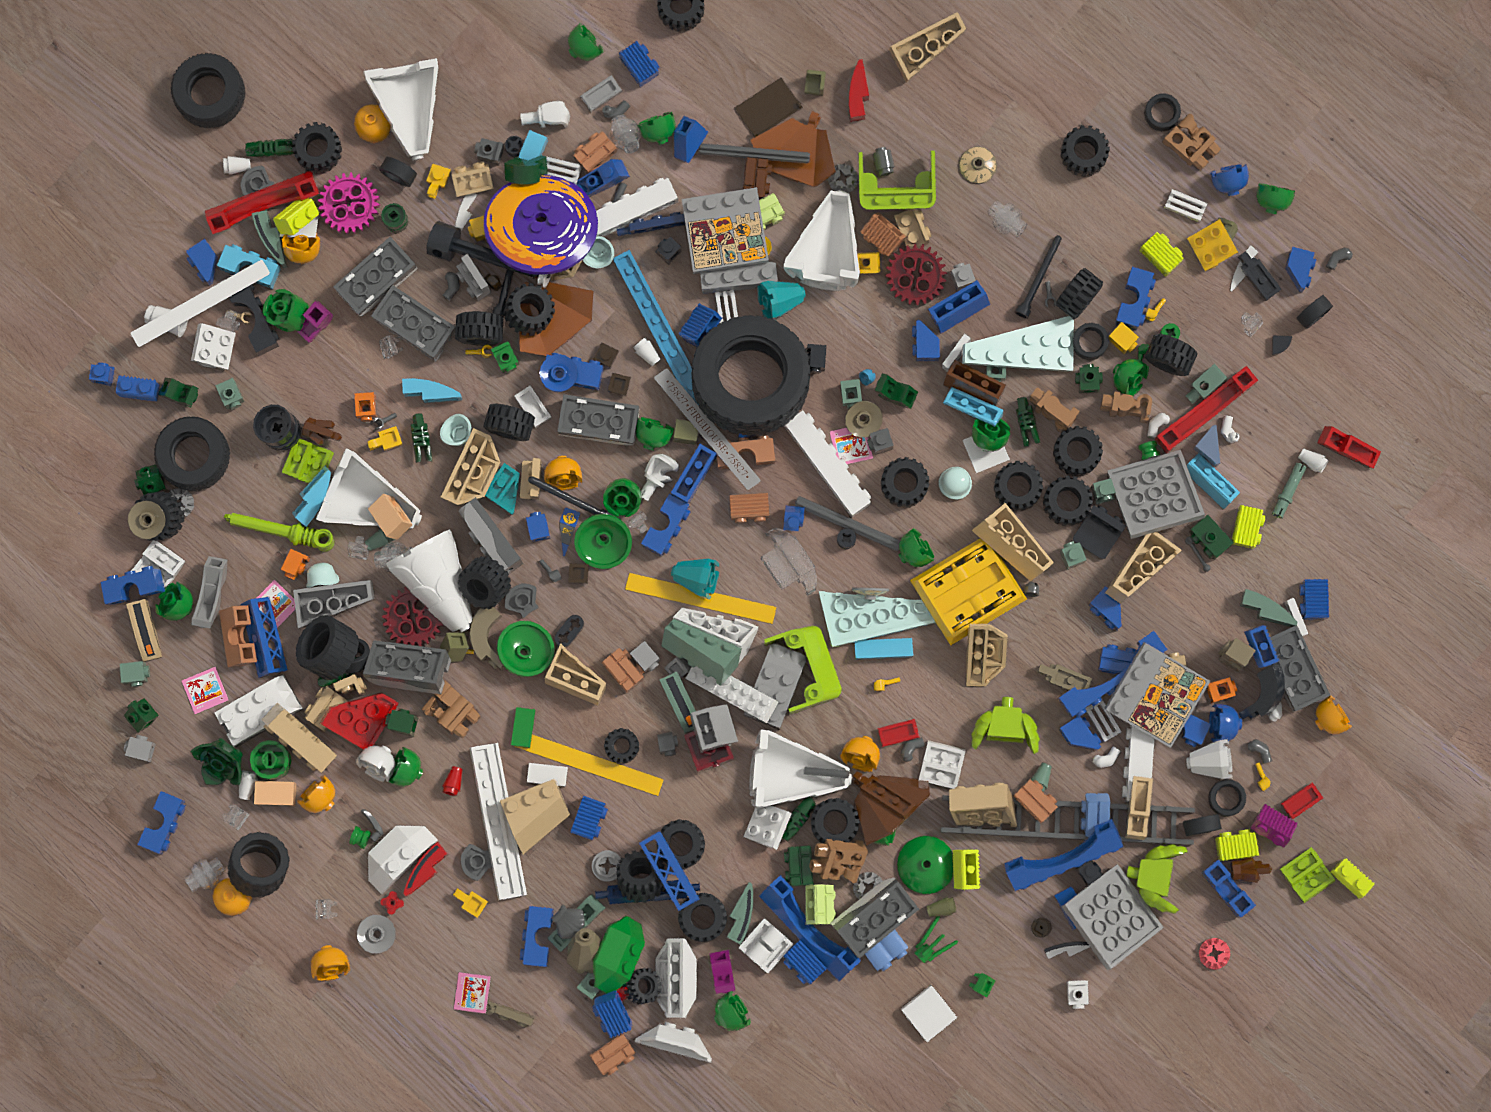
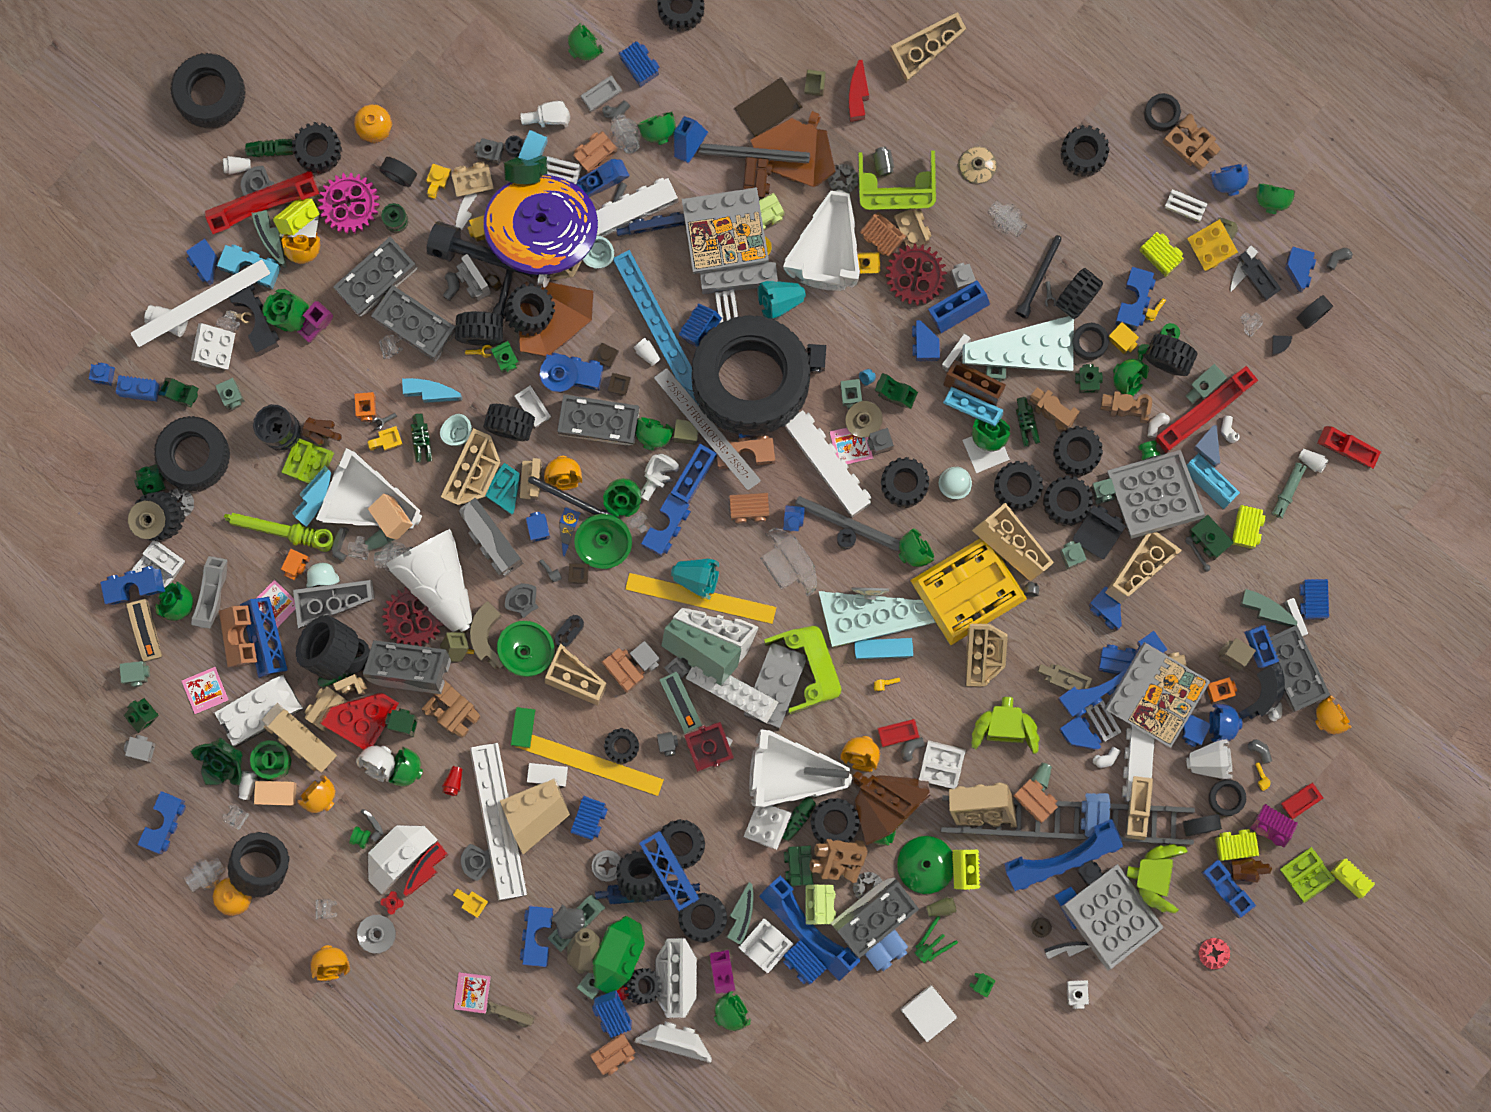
(337, 545): none -> dark grey piece
(407, 101): white cone -> none
(484, 582): black tyre -> none
(668, 250): black brick -> none
(713, 727): light grey slope -> none

